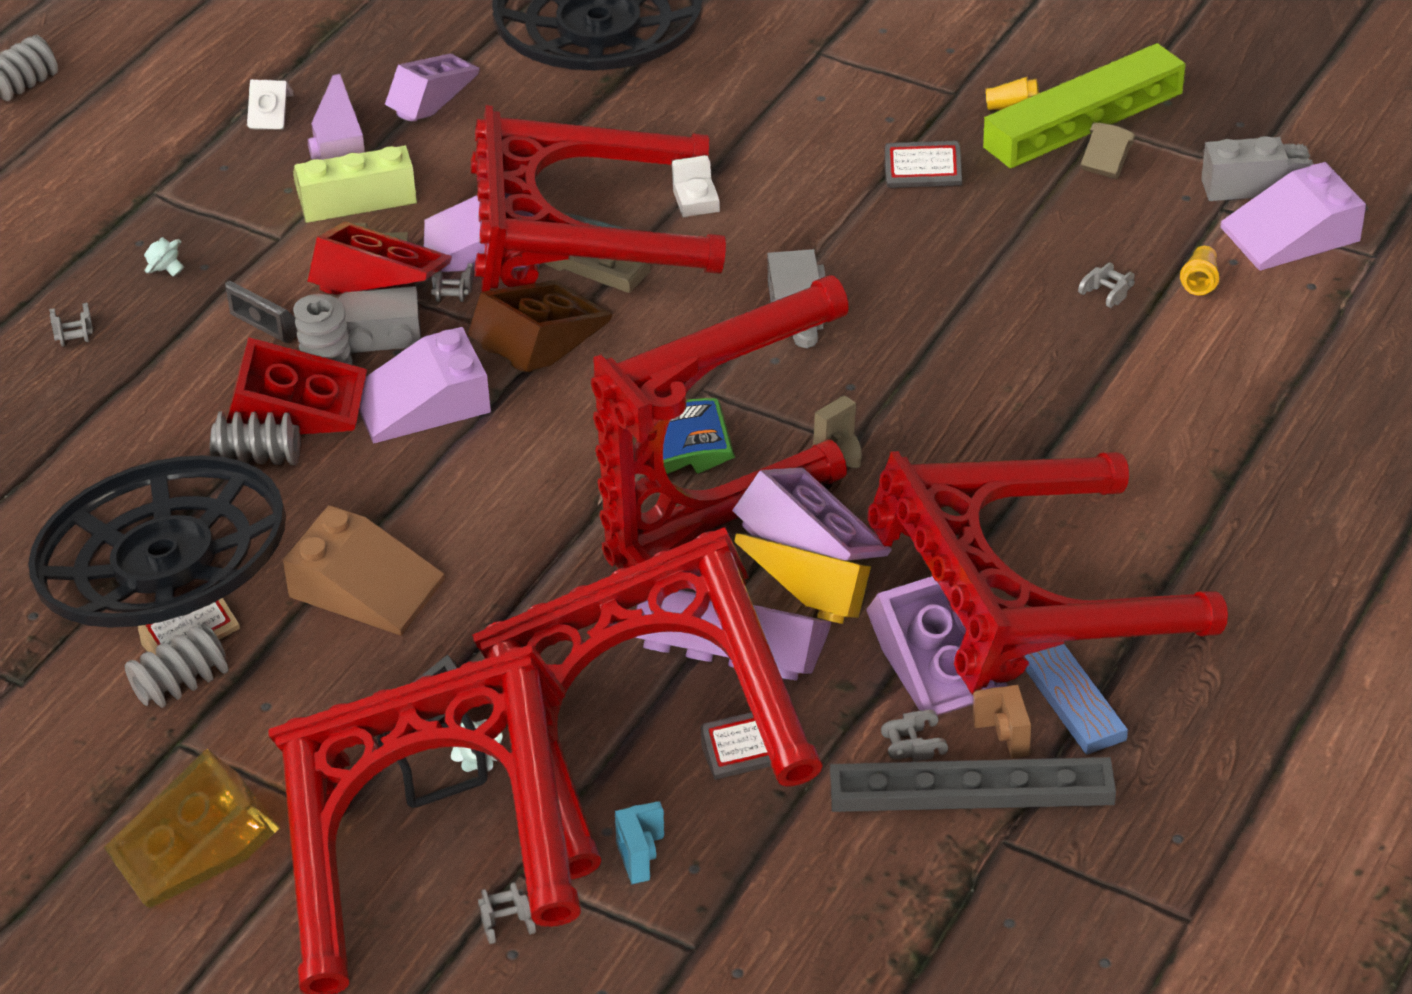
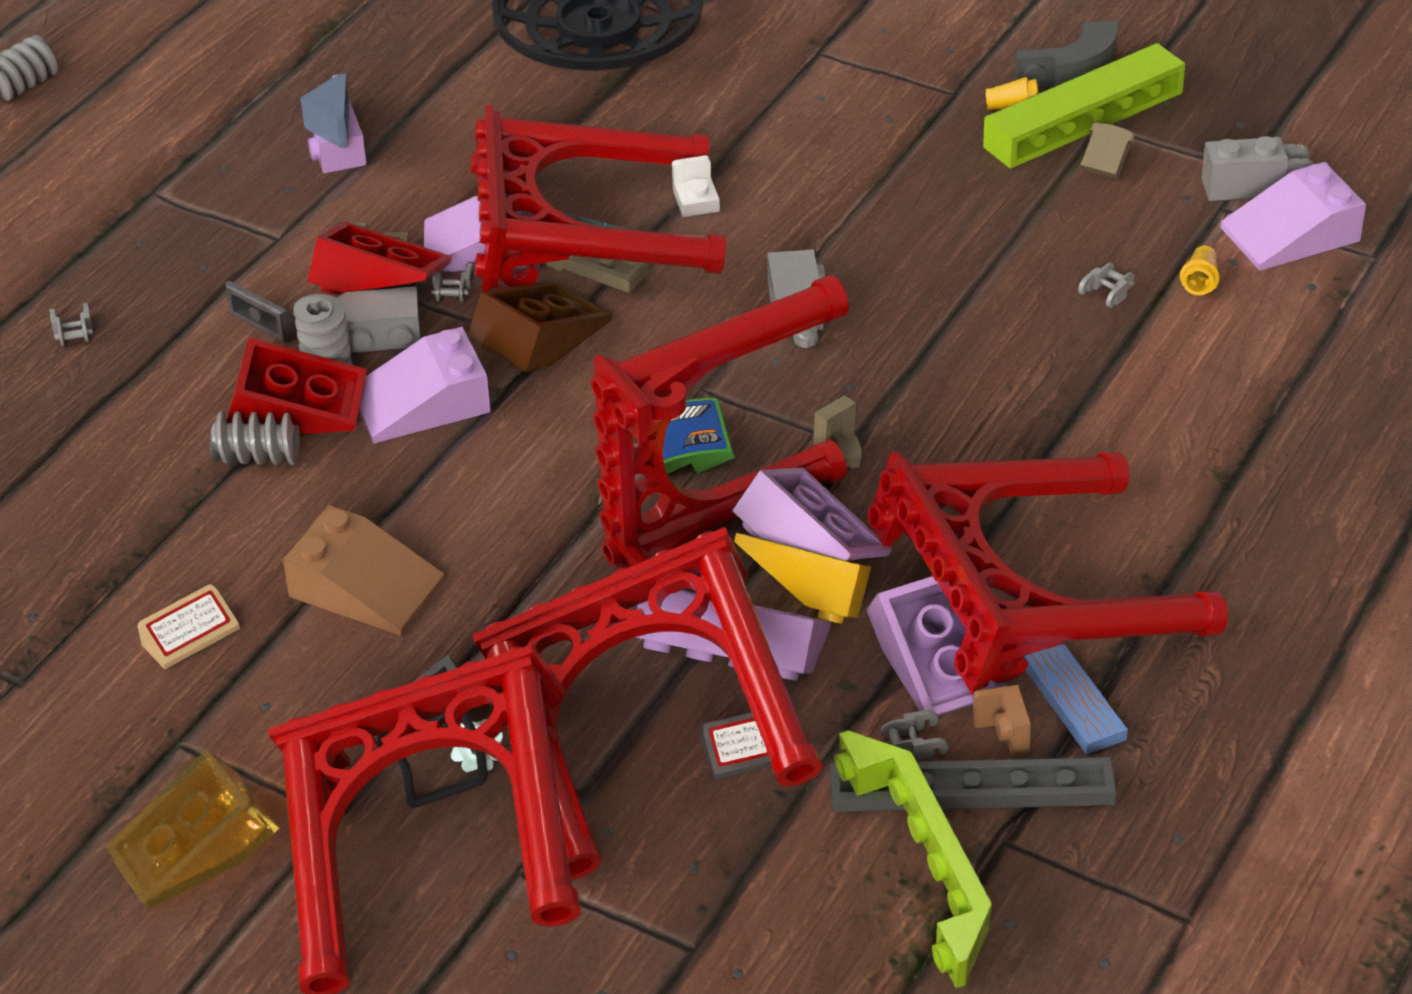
(161, 551): black dish -> none
(163, 256): light aqua plant -> none
(176, 665): light grey piece -> none
(268, 104): white bracket -> none
(327, 111): none -> sand blue slope
(355, 183): yellowish green slope -> none
(428, 85): lavender slope -> none
(521, 908): light grey piece -> none
(635, 838): medium azure bracket -> none
(875, 765): none -> lime slope
(923, 164): slope -> none
(1058, 65): none -> dark grey arch

